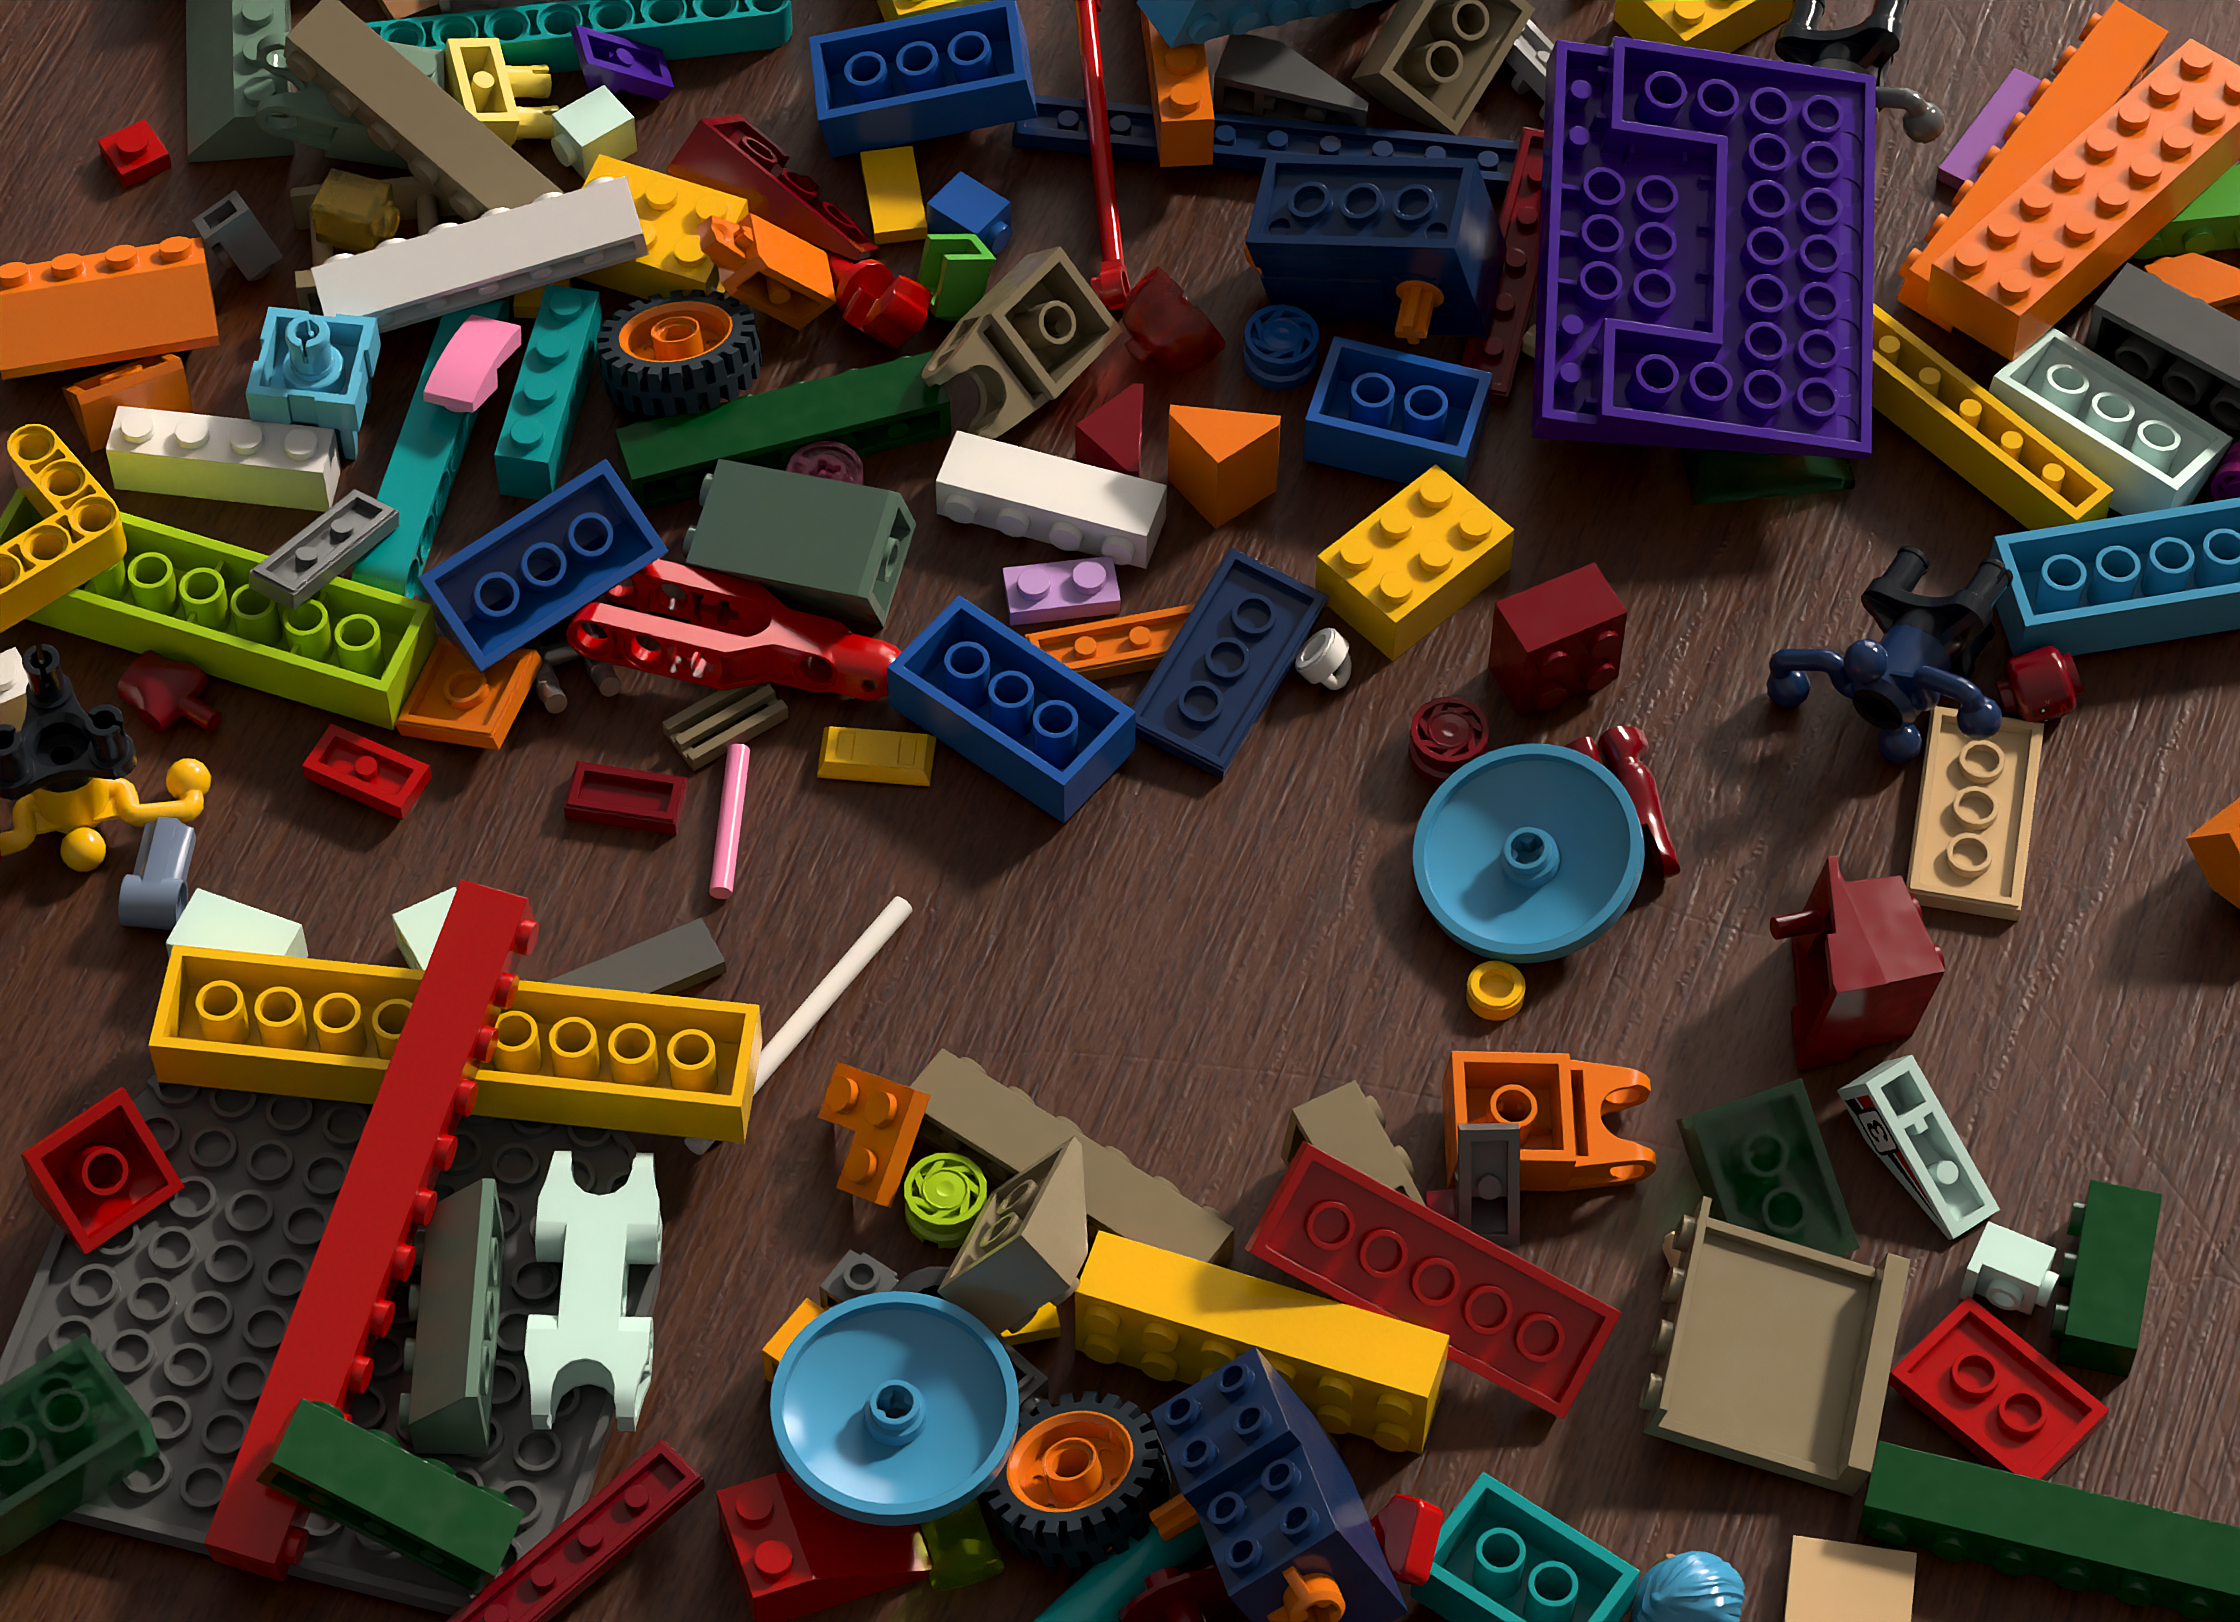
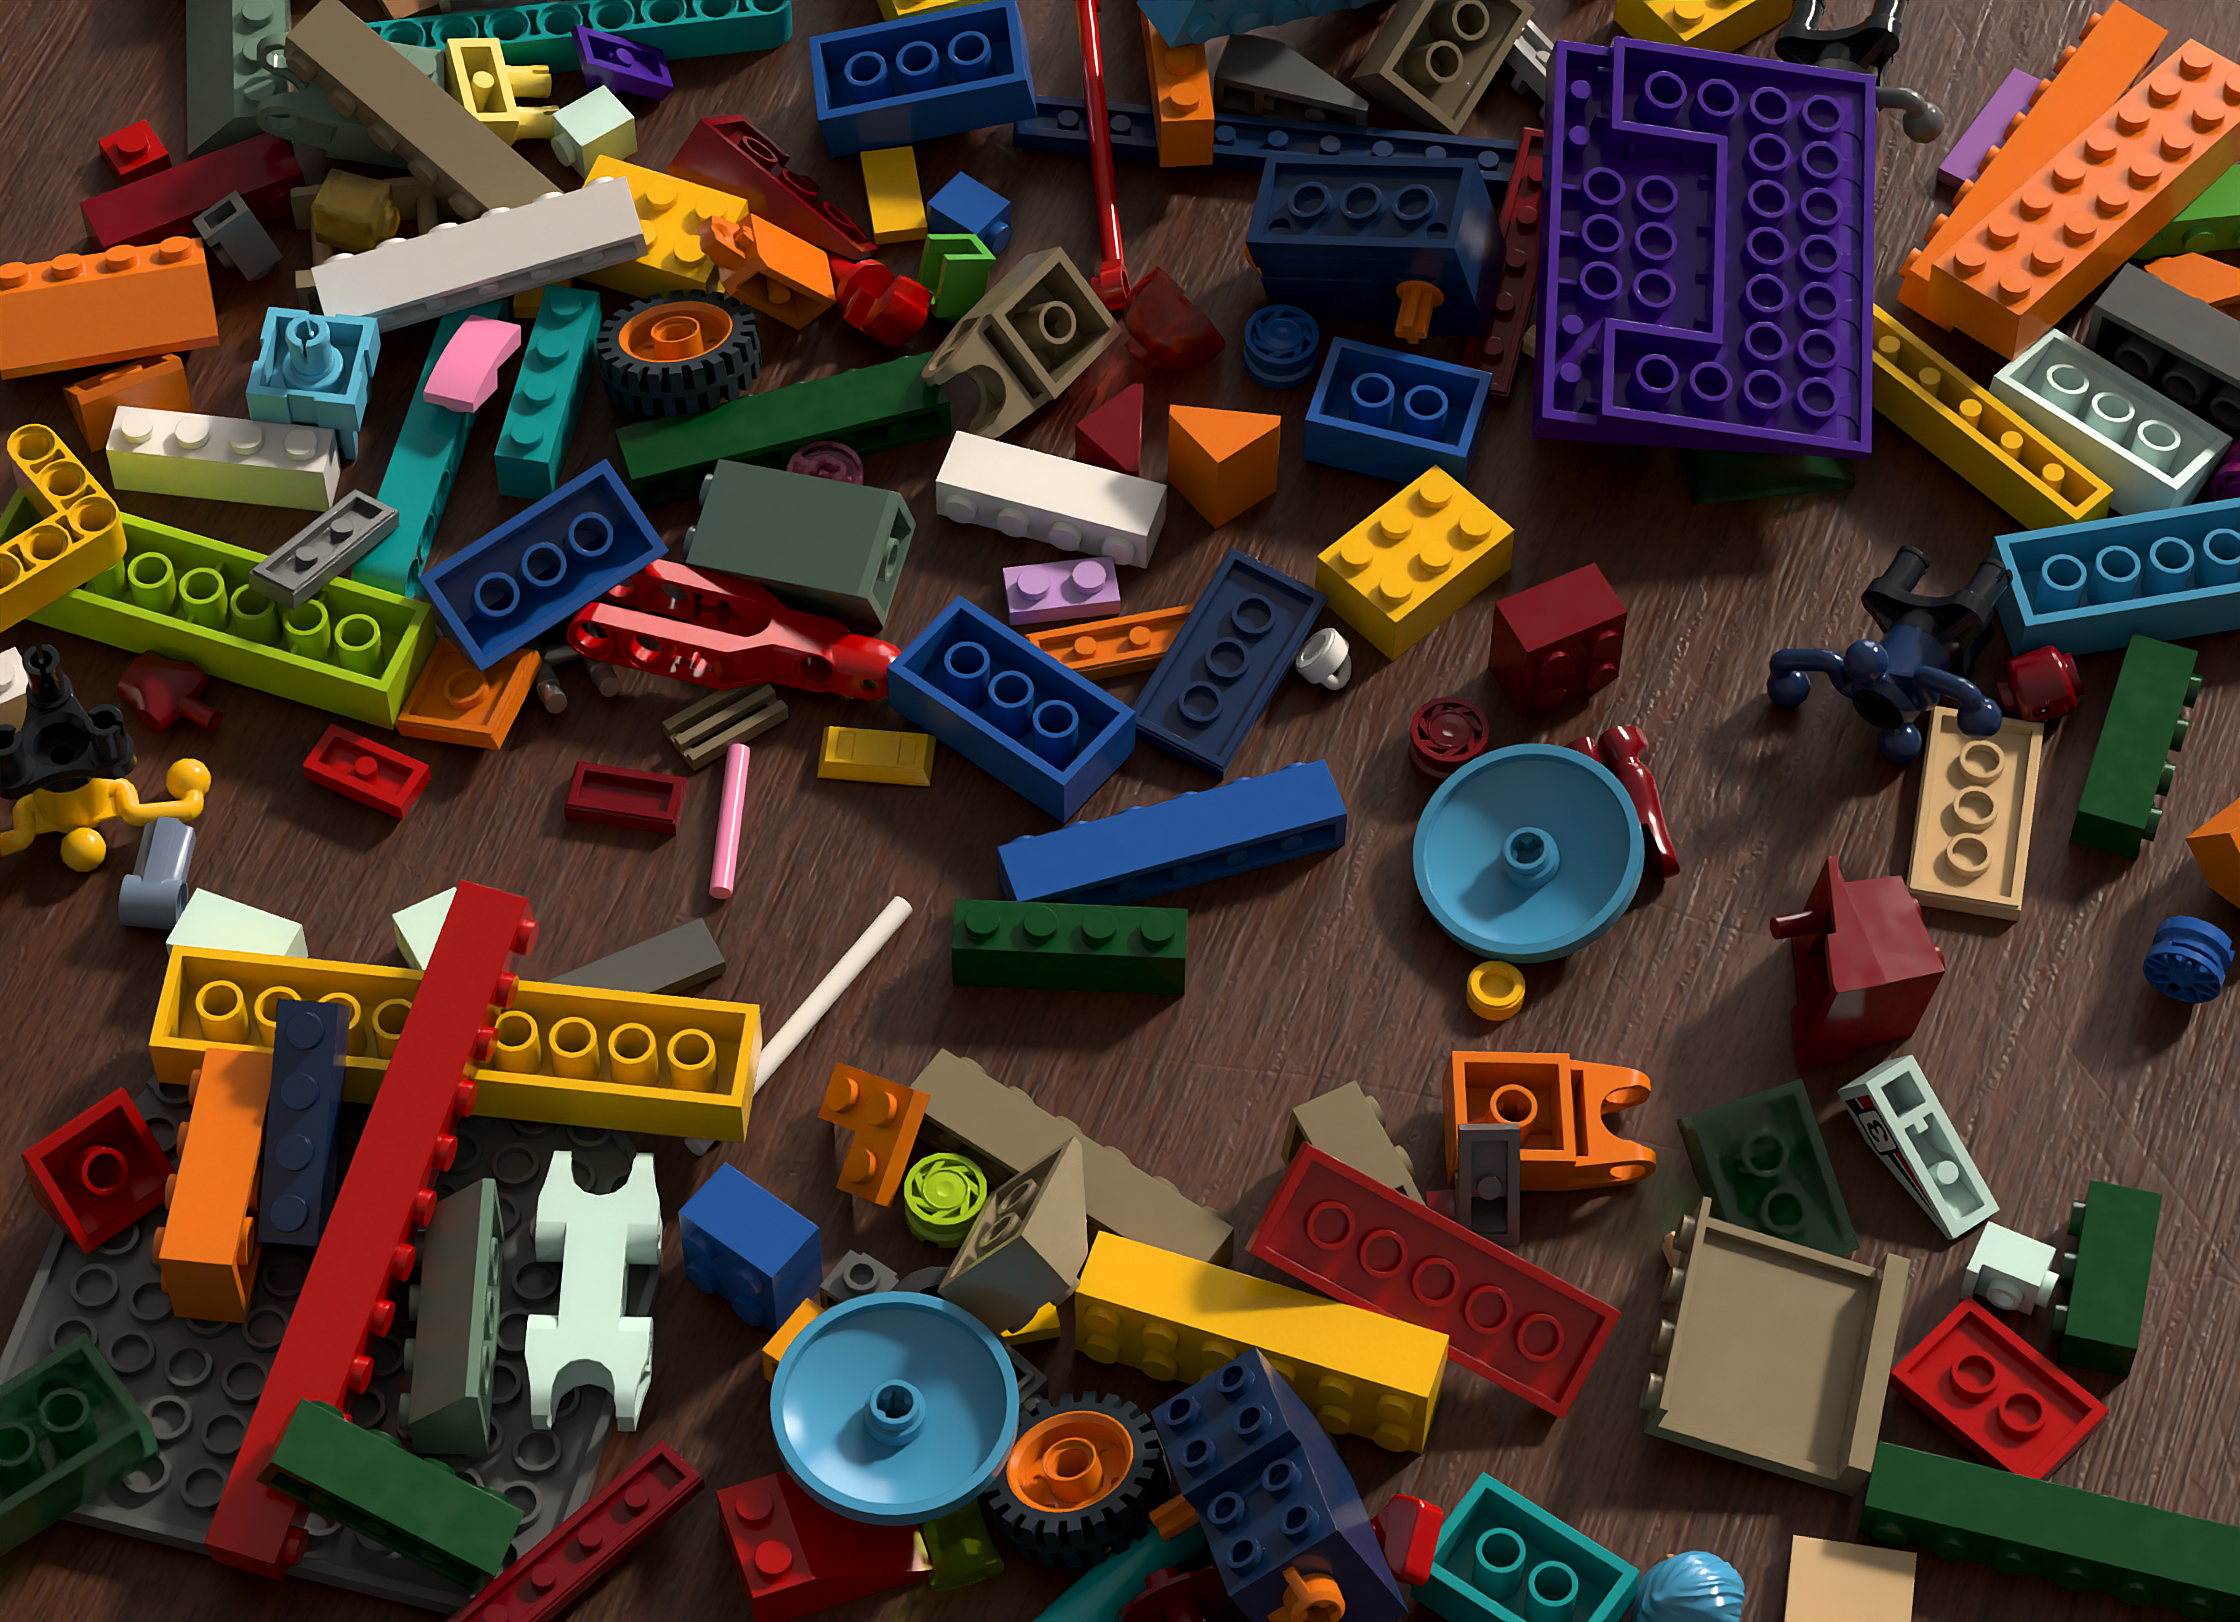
(168, 201): none -> dark red brick
(214, 1200): none -> orange brick
(303, 1122): none -> dark blue brick
(750, 1249): none -> blue brick
(1069, 946): none -> dark green brick
(1179, 841): none -> blue brick
(2134, 747): none -> dark green brick
(2188, 955): none -> blue wheel

